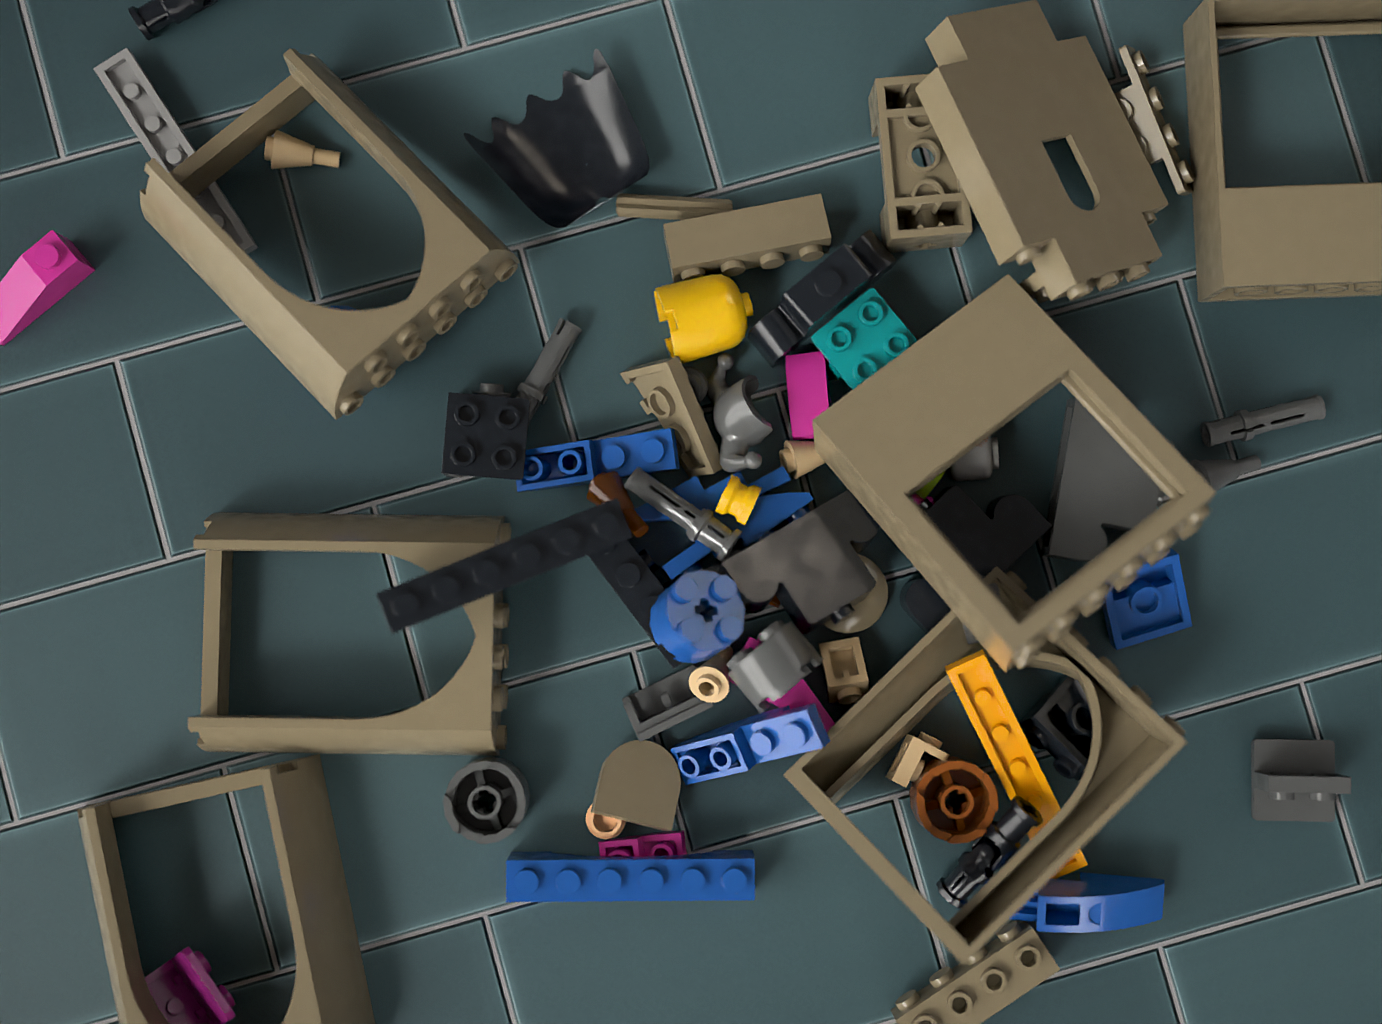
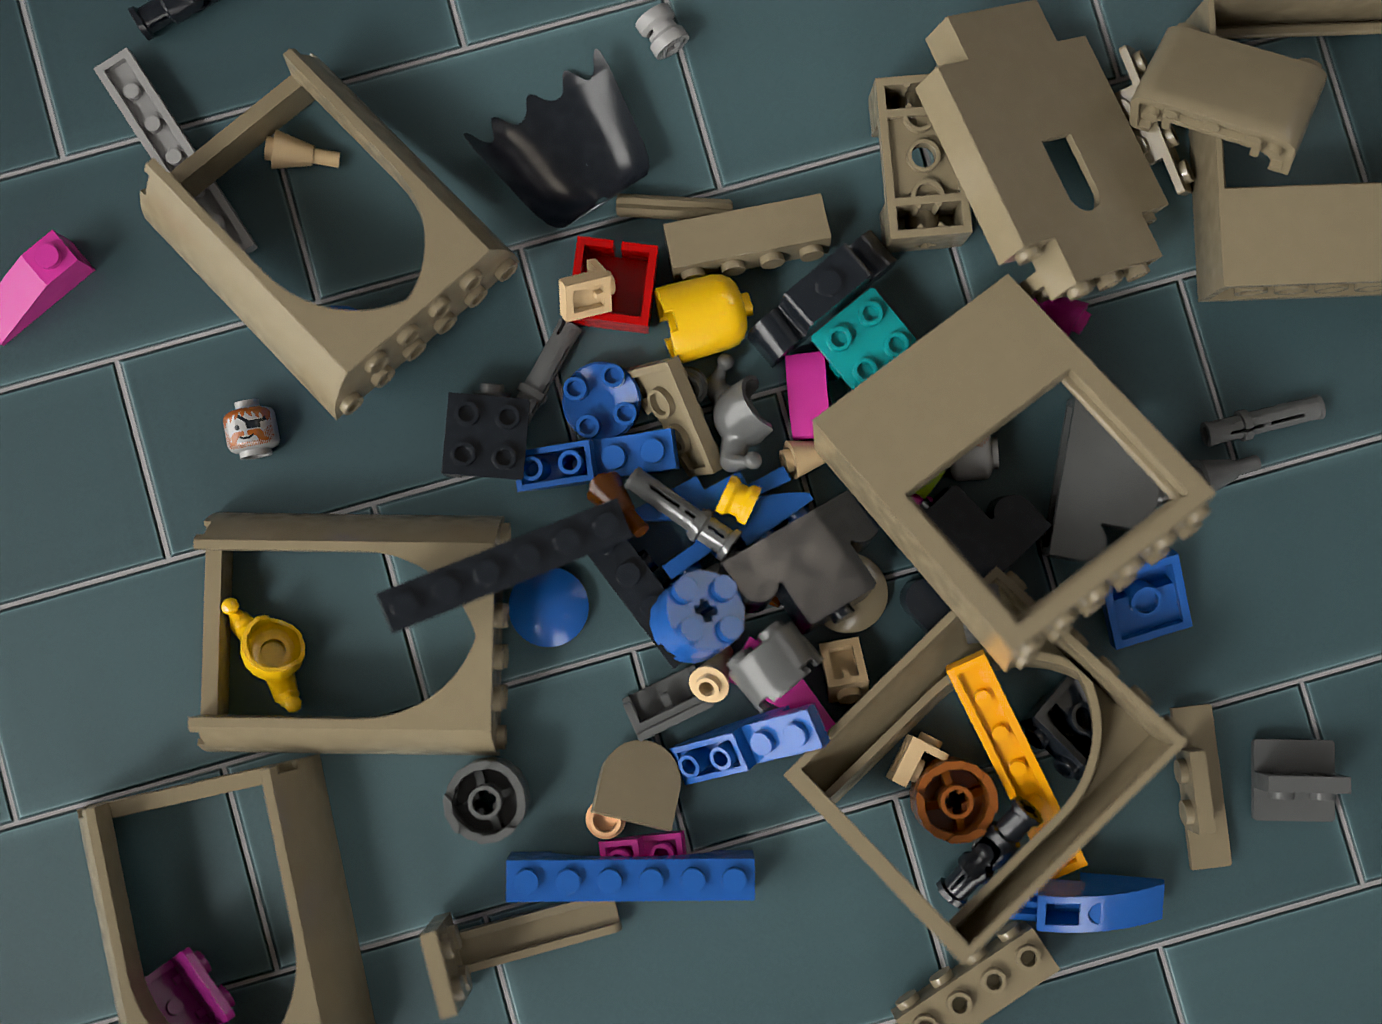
(251, 430): none -> light grey head
(269, 651): none -> yellow piece
(456, 953): none -> dark tan bracket
(549, 608): none -> blue dish
(586, 292): none -> tan bracket
(601, 401): none -> blue dish
(633, 278): none -> red piece
(662, 31): none -> light grey wheel
(1067, 314): none -> dark pink cone
(1201, 789): none -> dark tan bracket
(1229, 93): none -> dark tan windscreen

